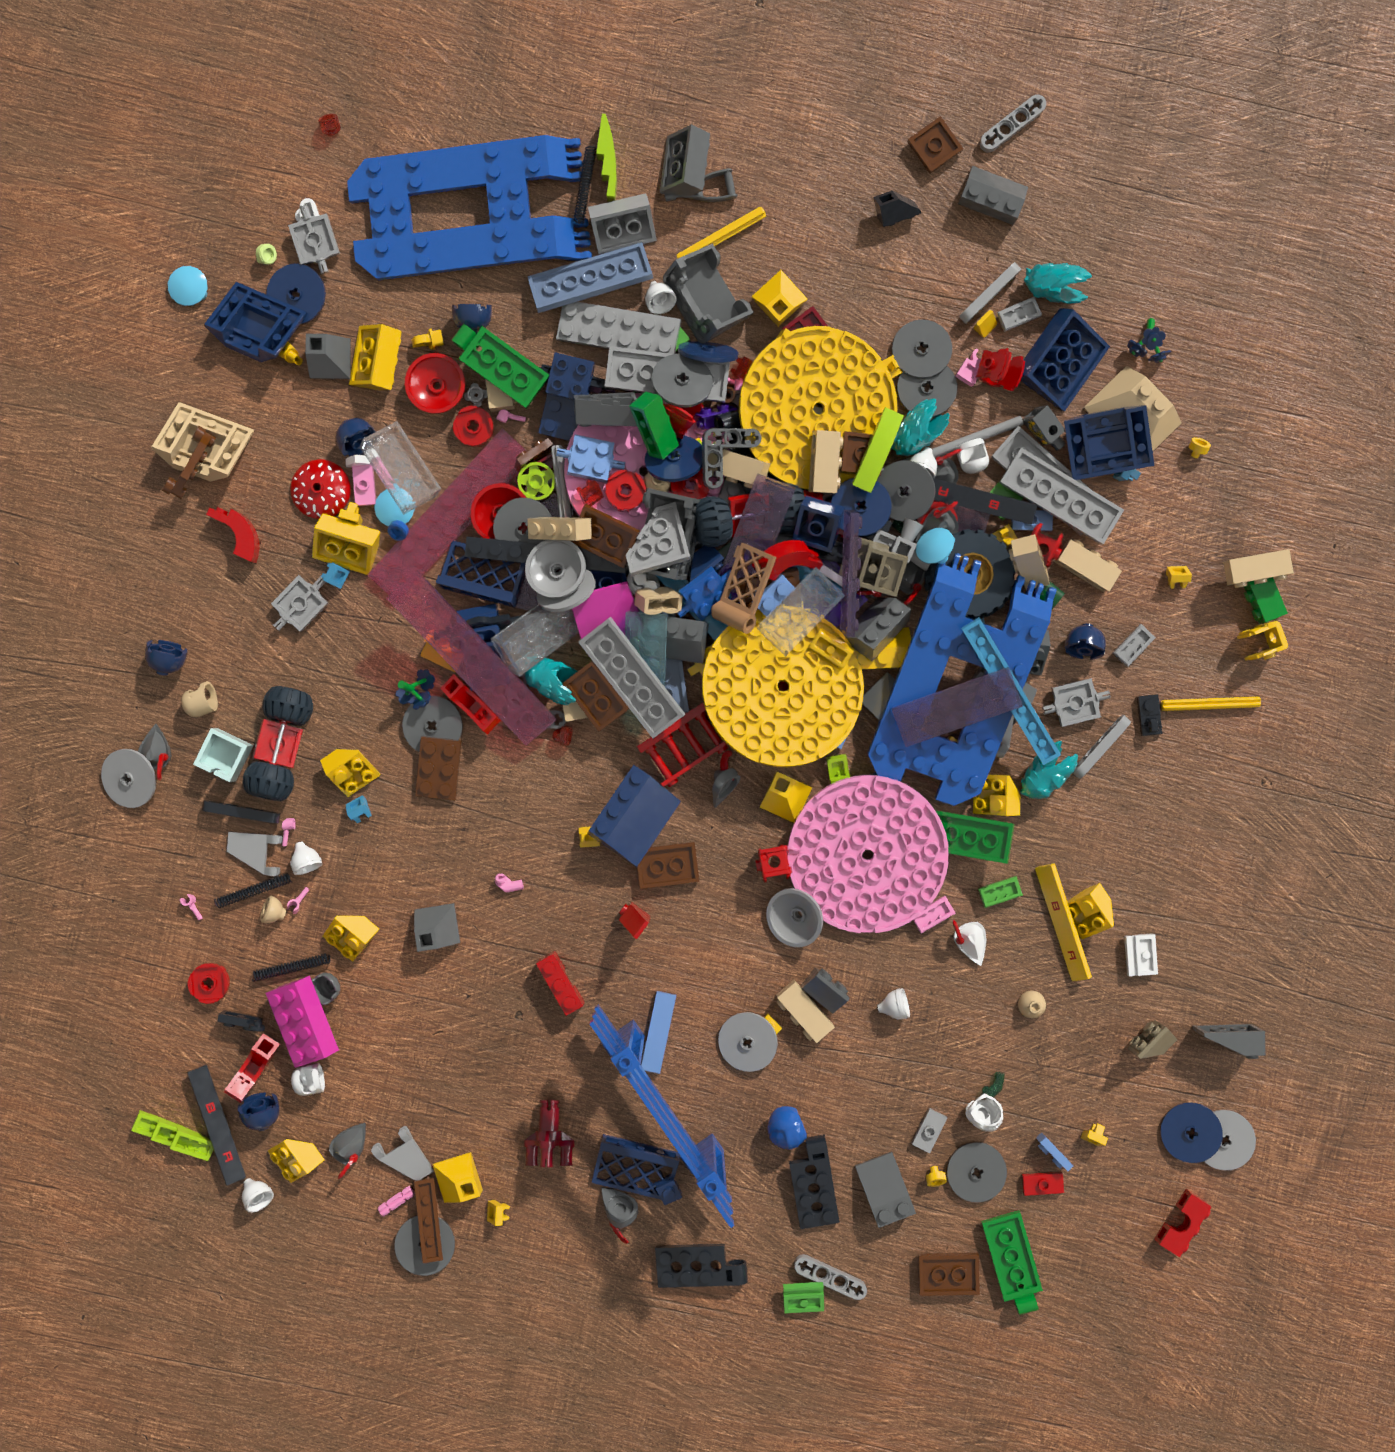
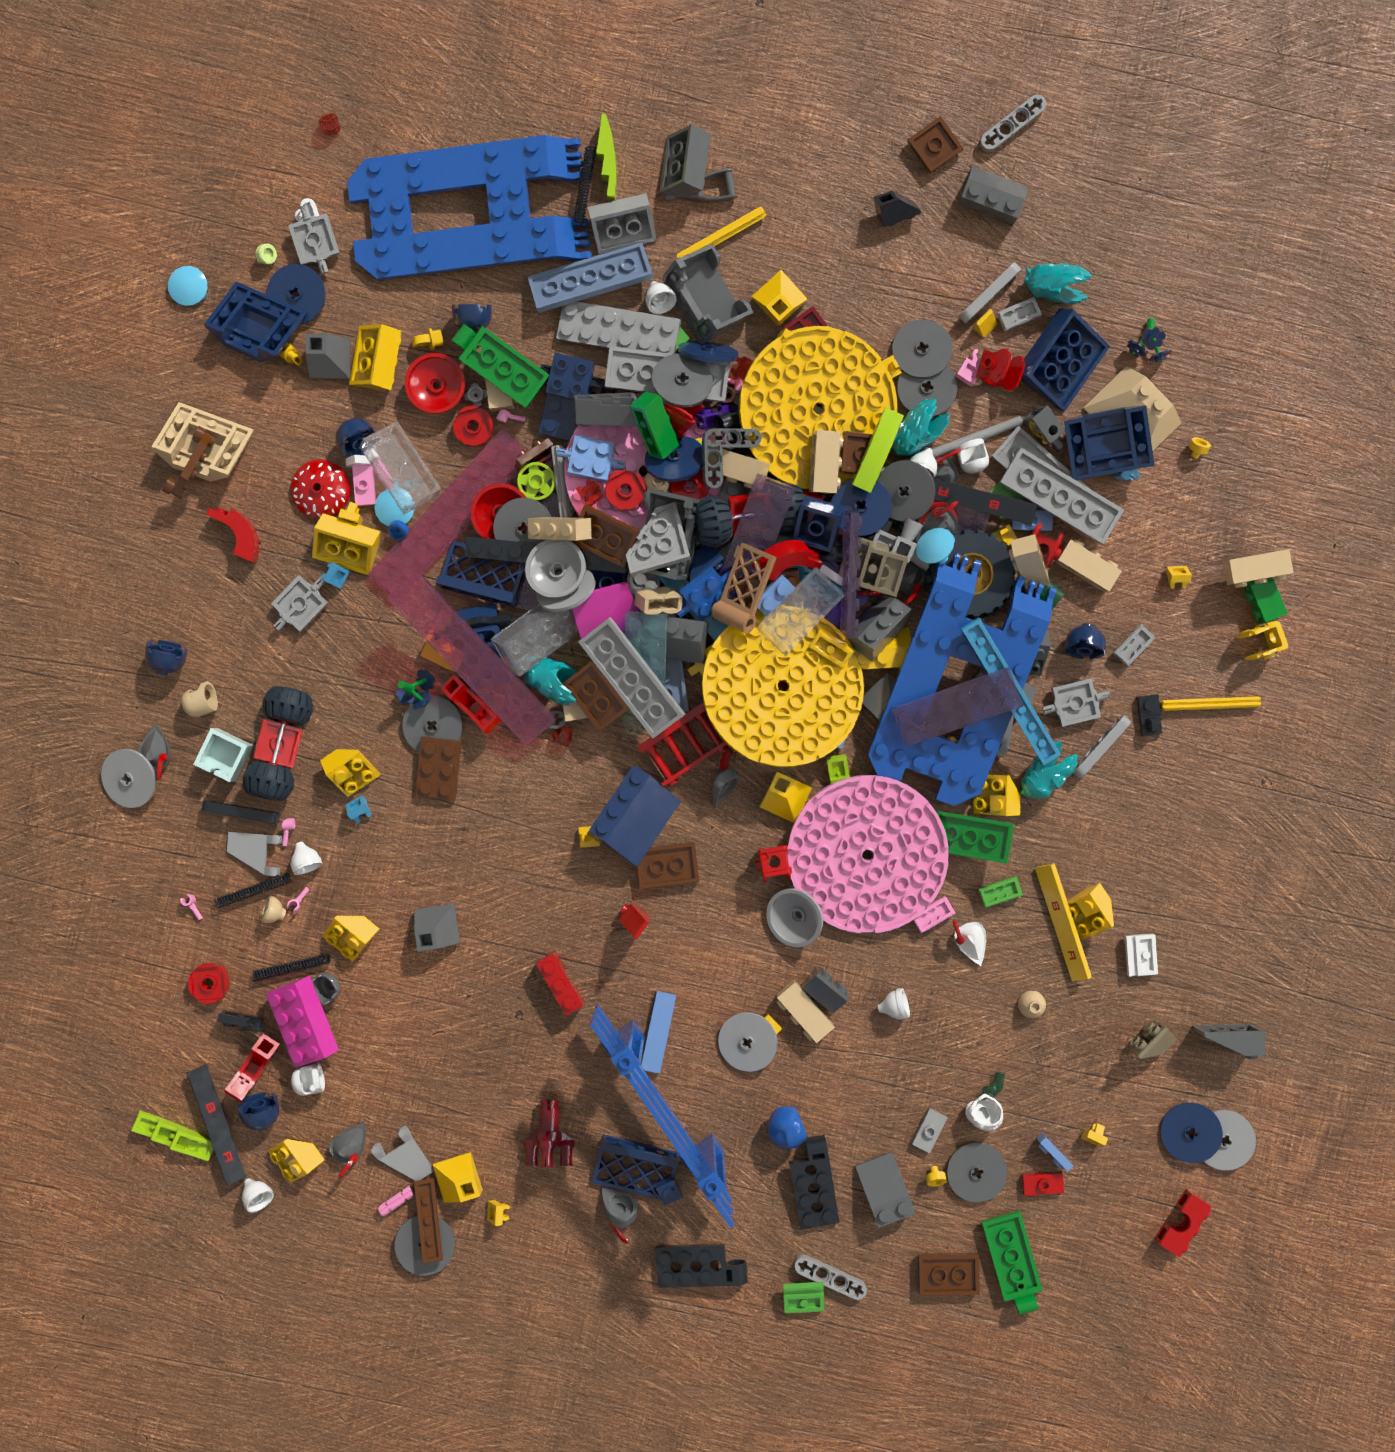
(507, 885): bright pink arm -> none

